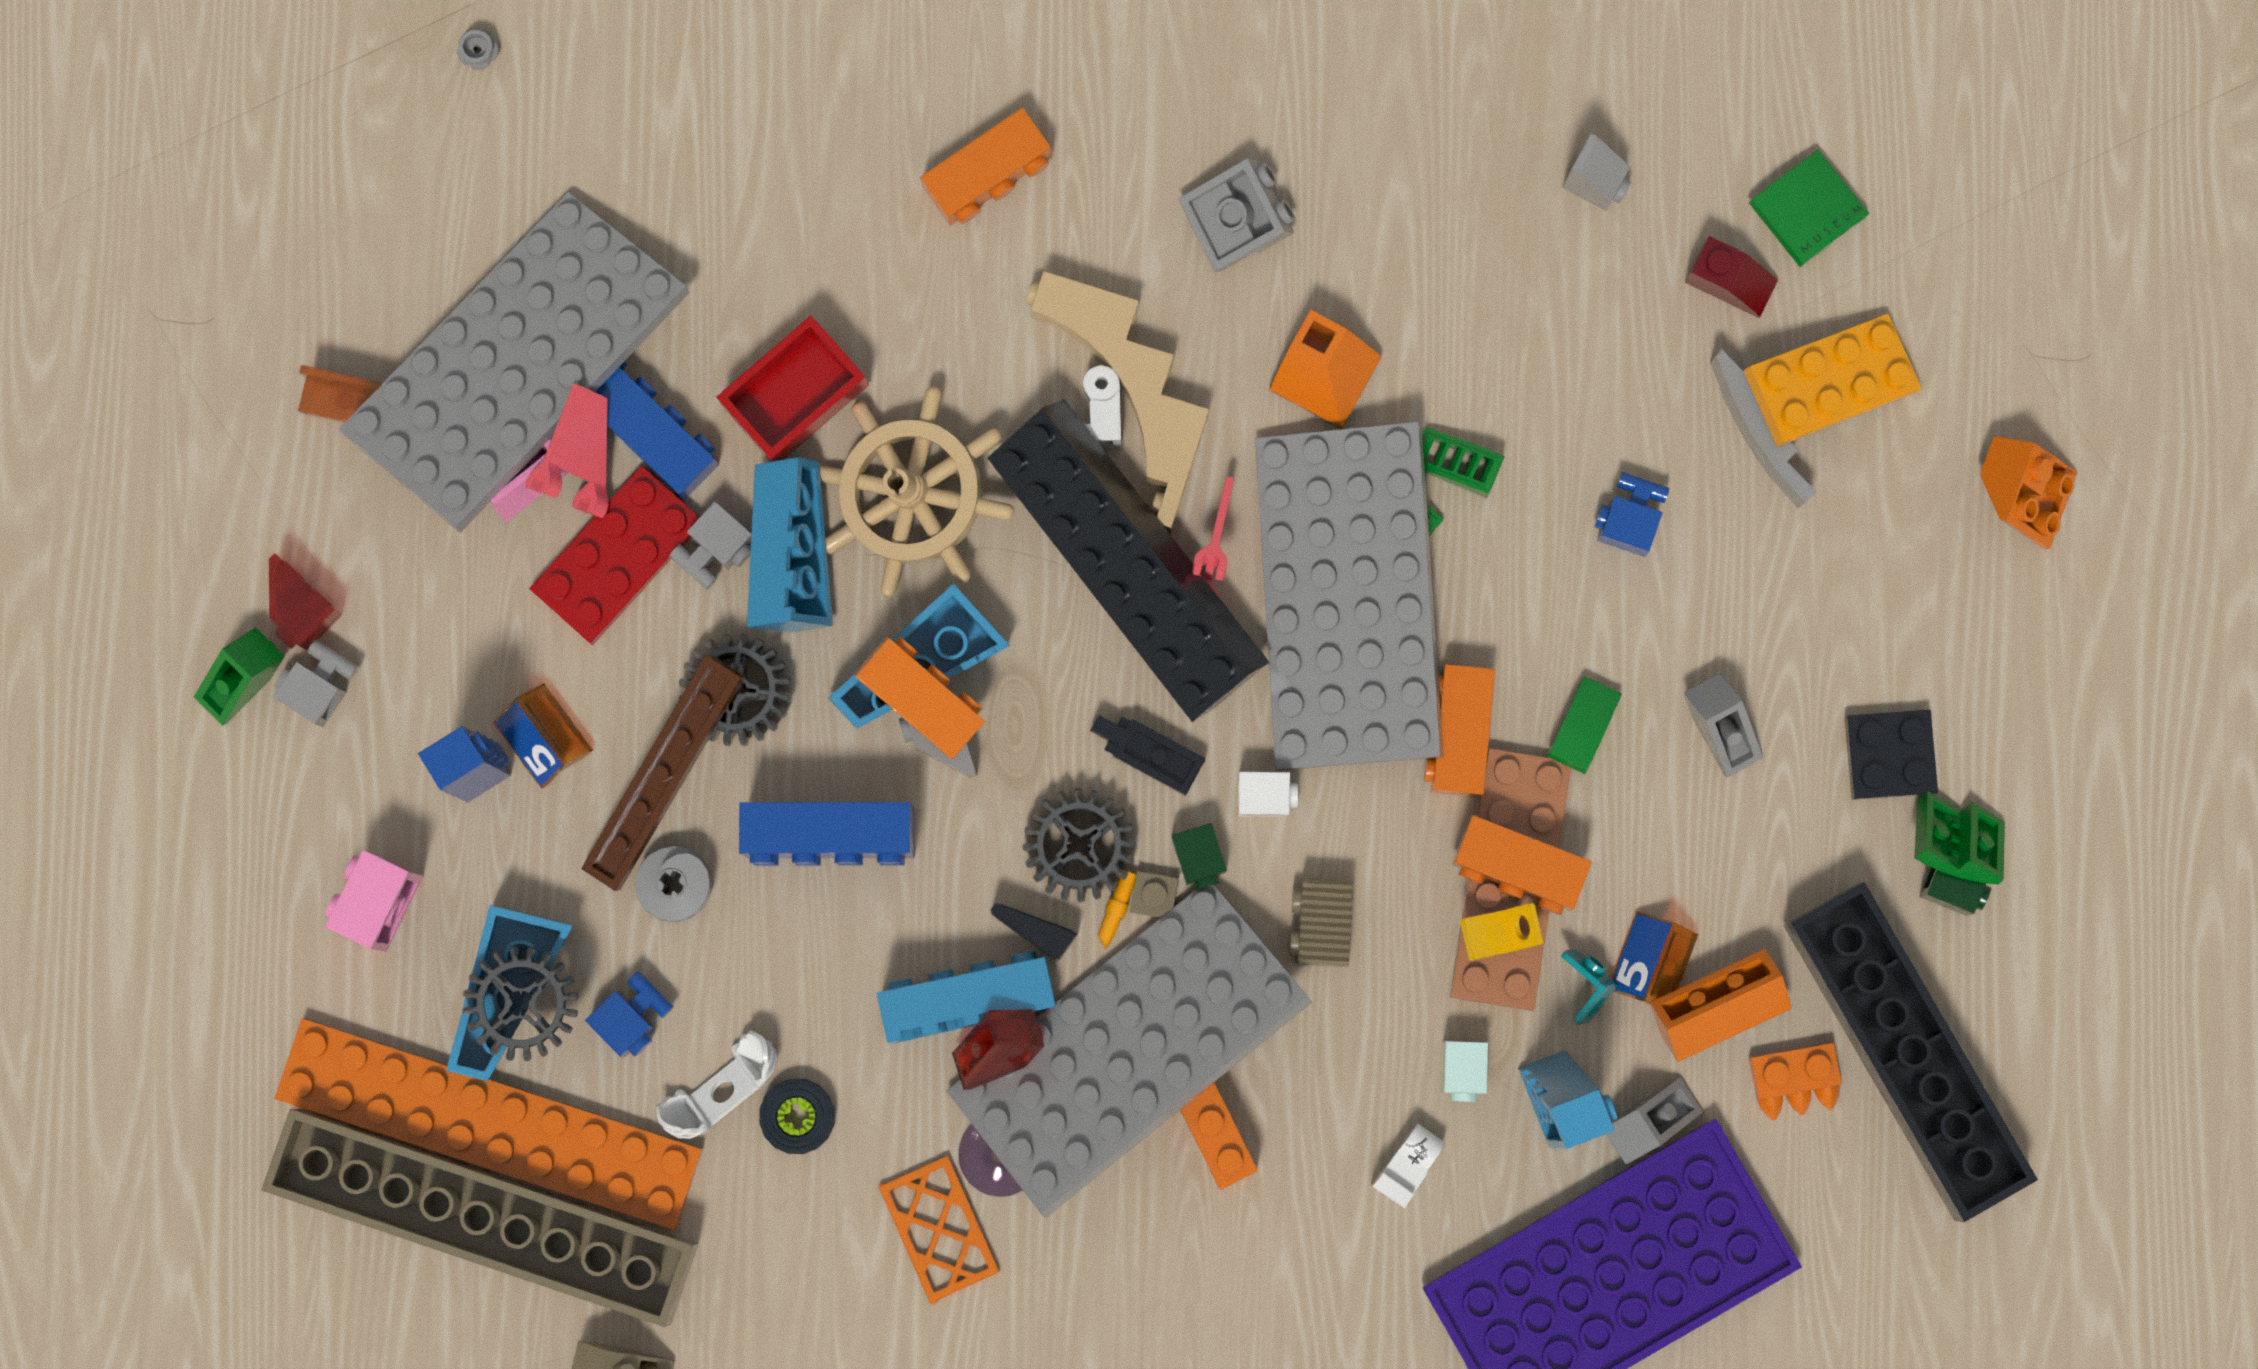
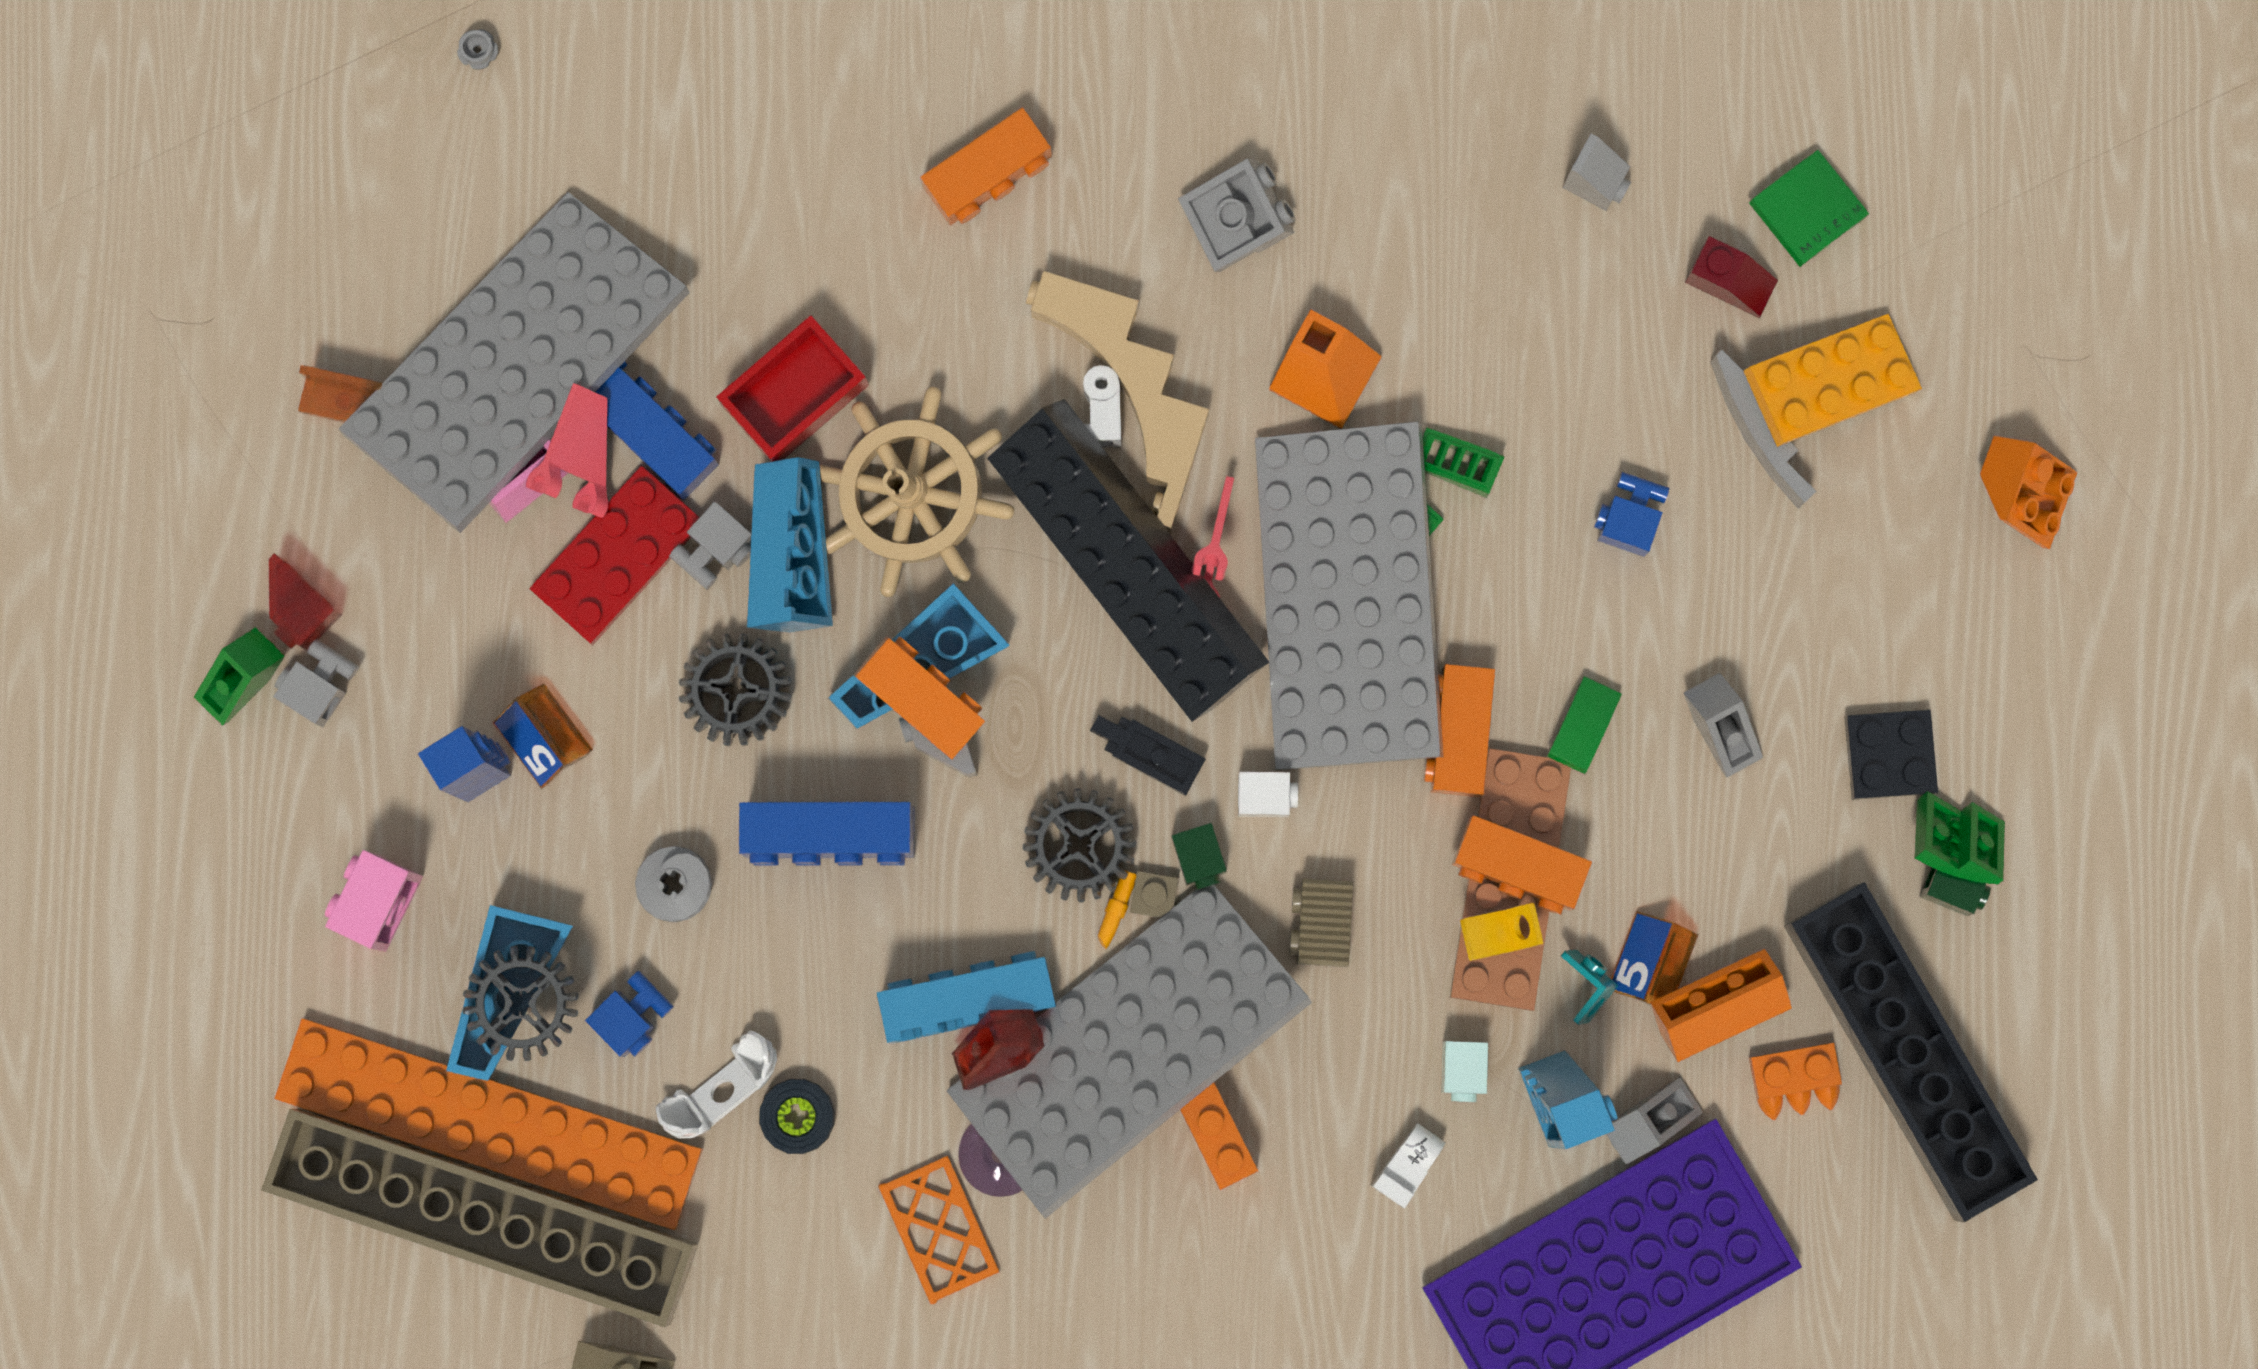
(663, 772): reddish brown plate -> none
(1044, 935): black slope -> none

